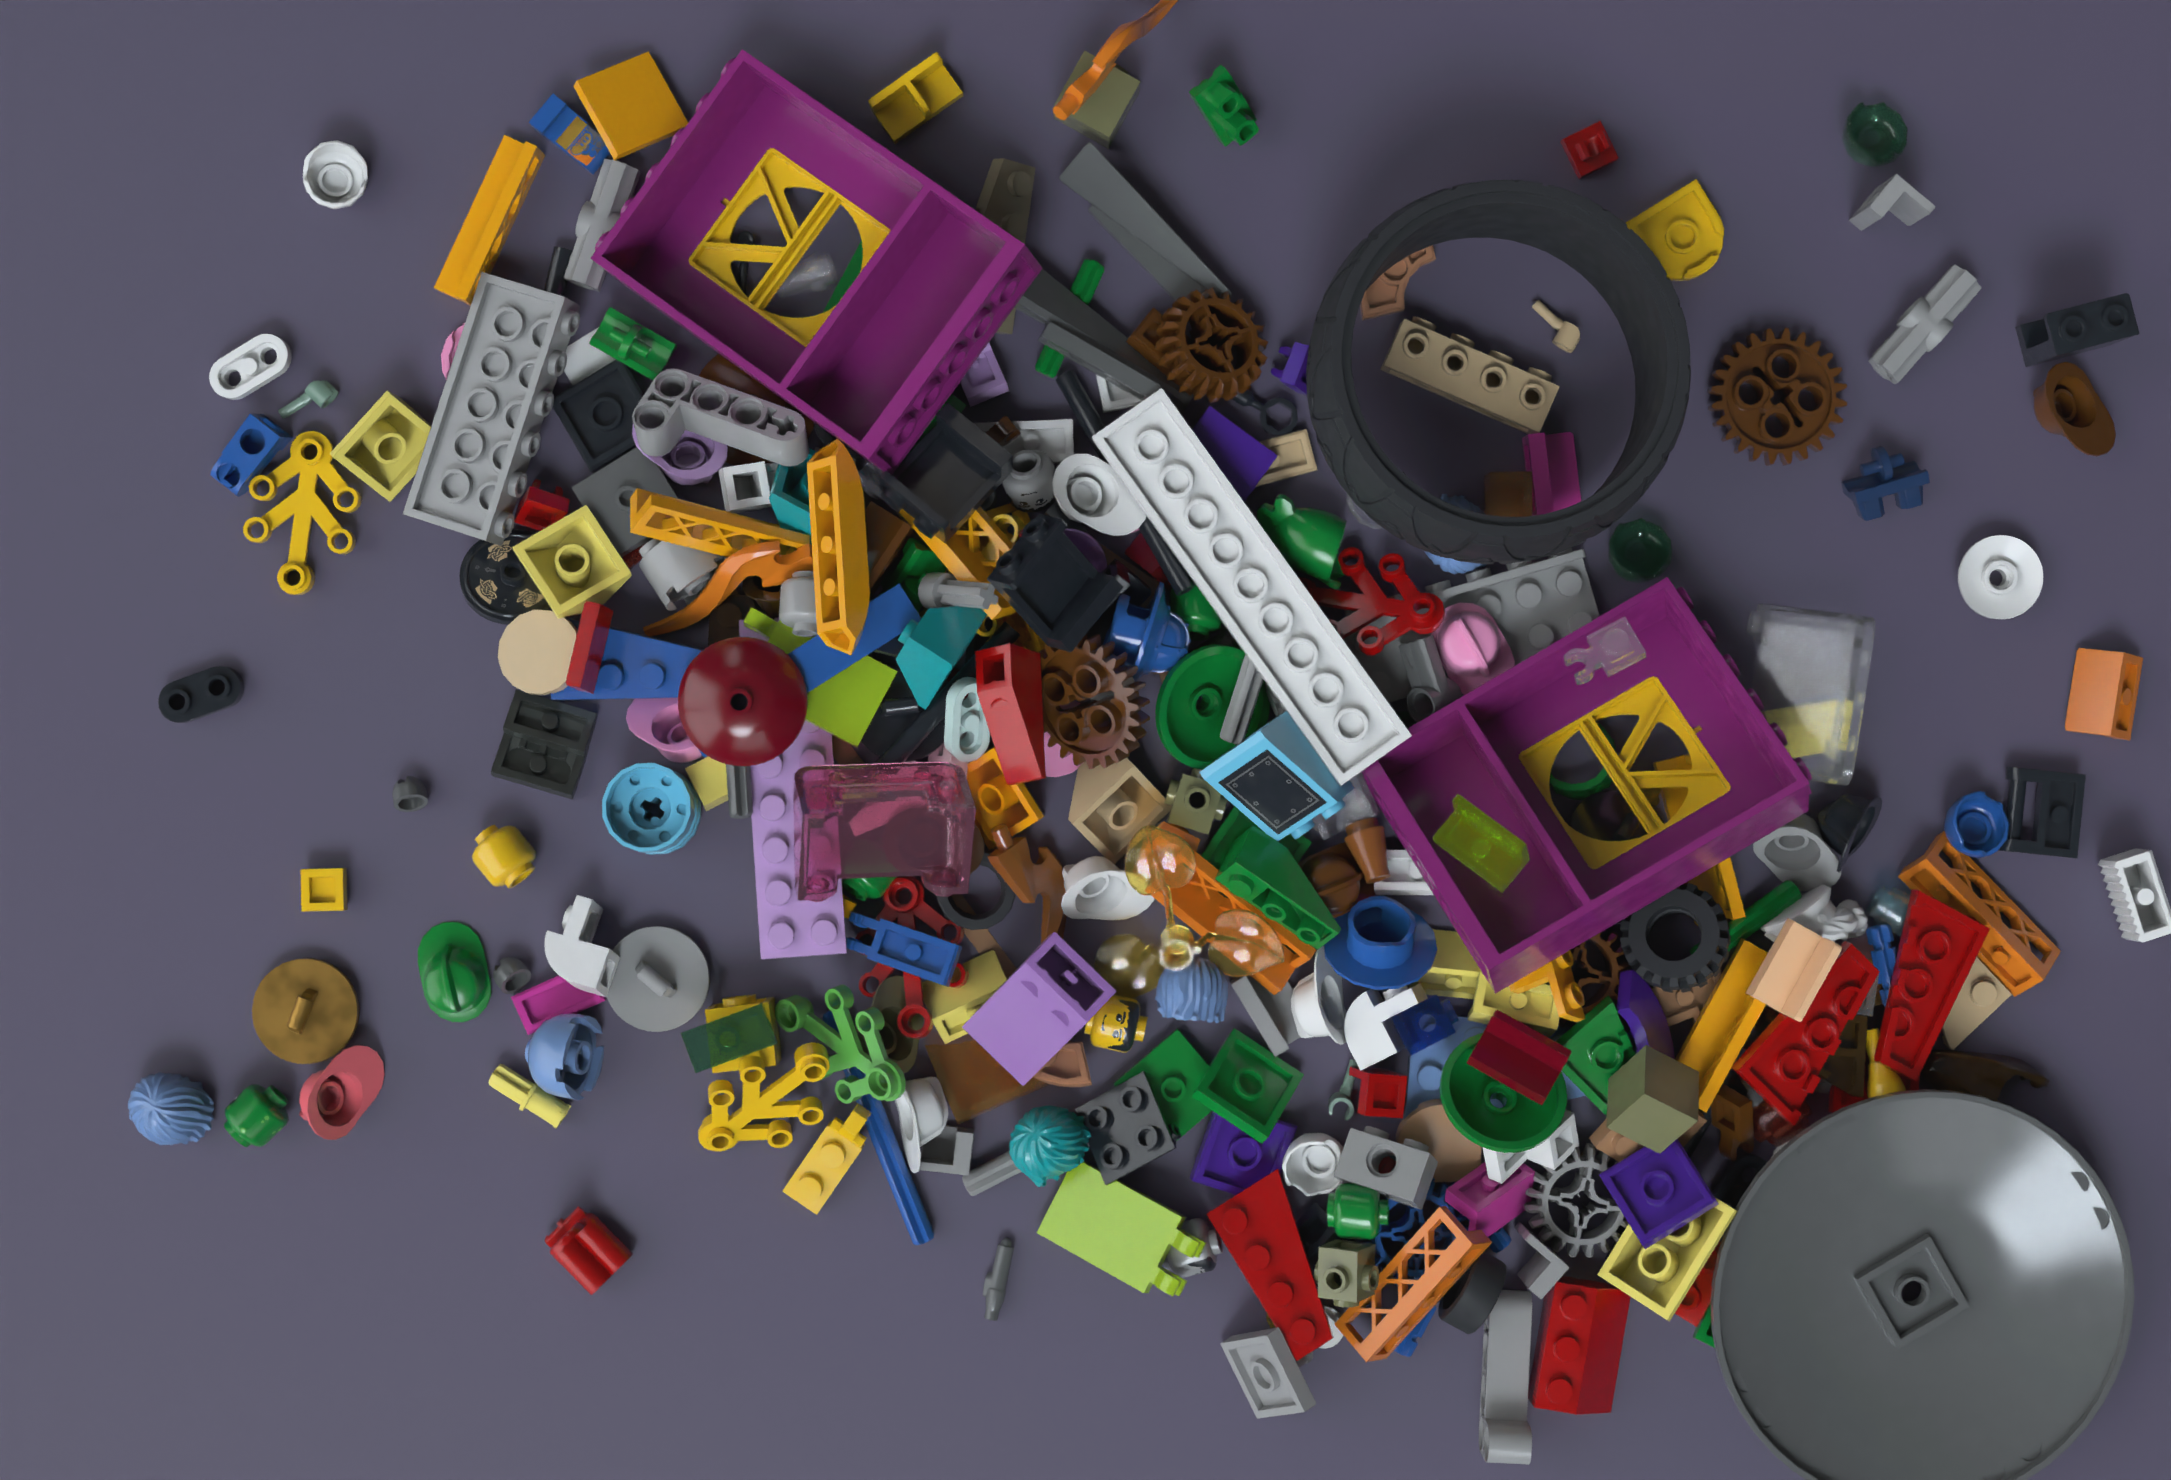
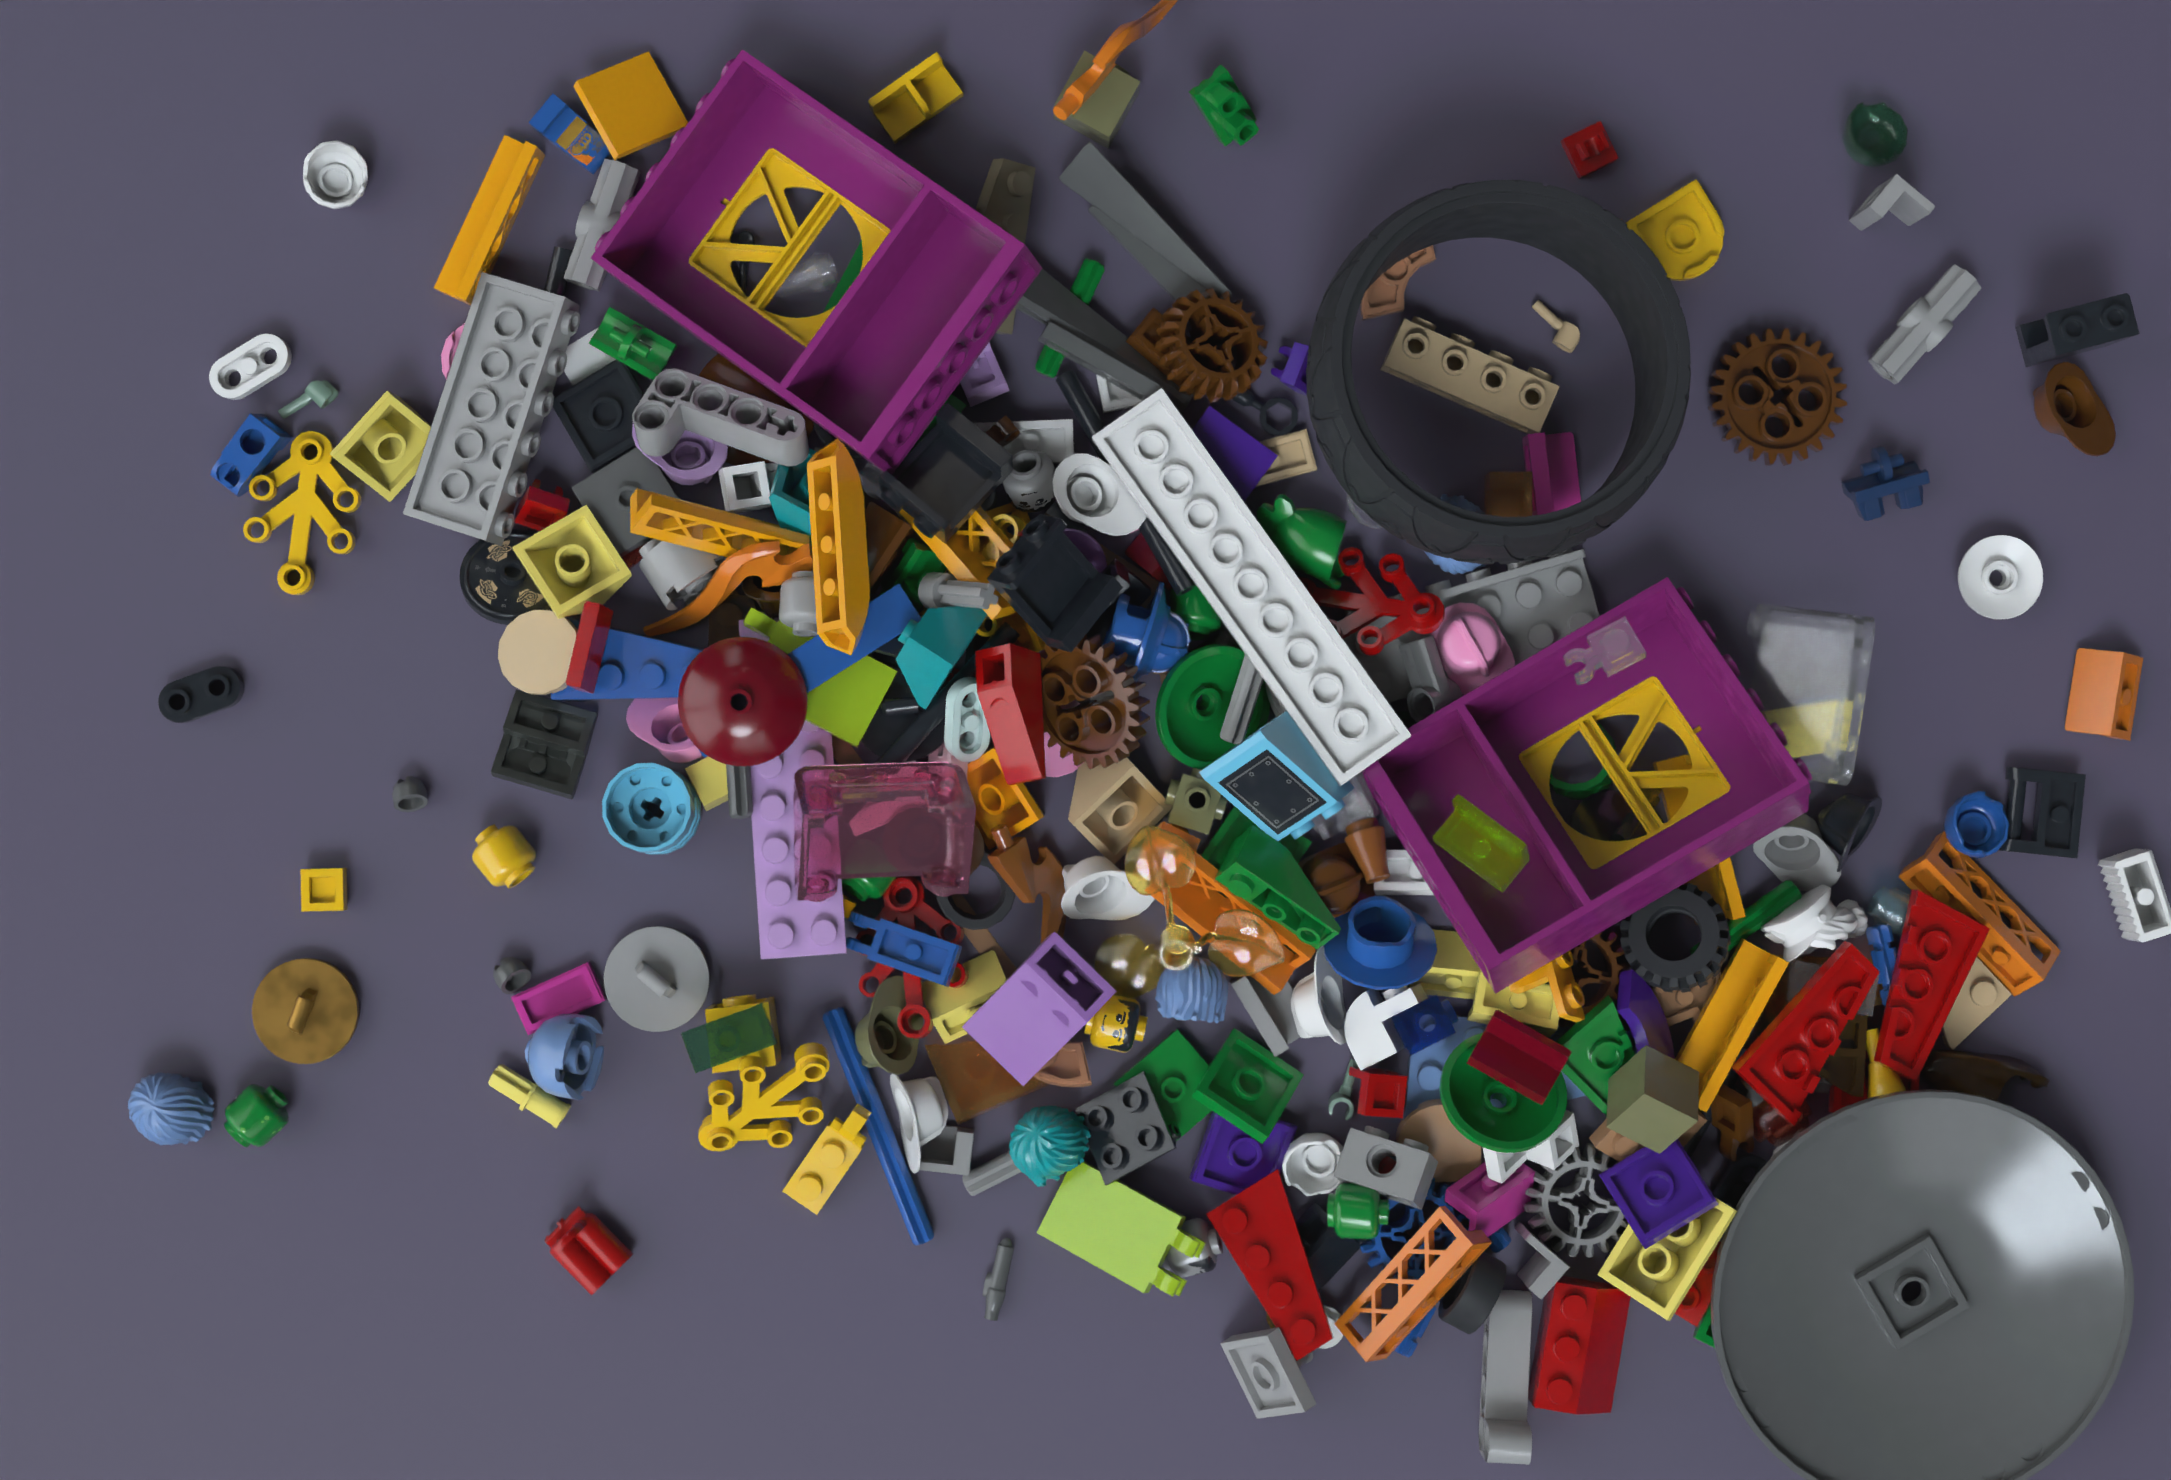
(342, 1091): coral piece -> none
(454, 972): green piece -> none
(574, 955): white brick -> none
(883, 1076): bright green plant -> none
(1346, 1272): olive brick -> none
(1639, 551): hair -> none
(1794, 970): light nougat panel -> none

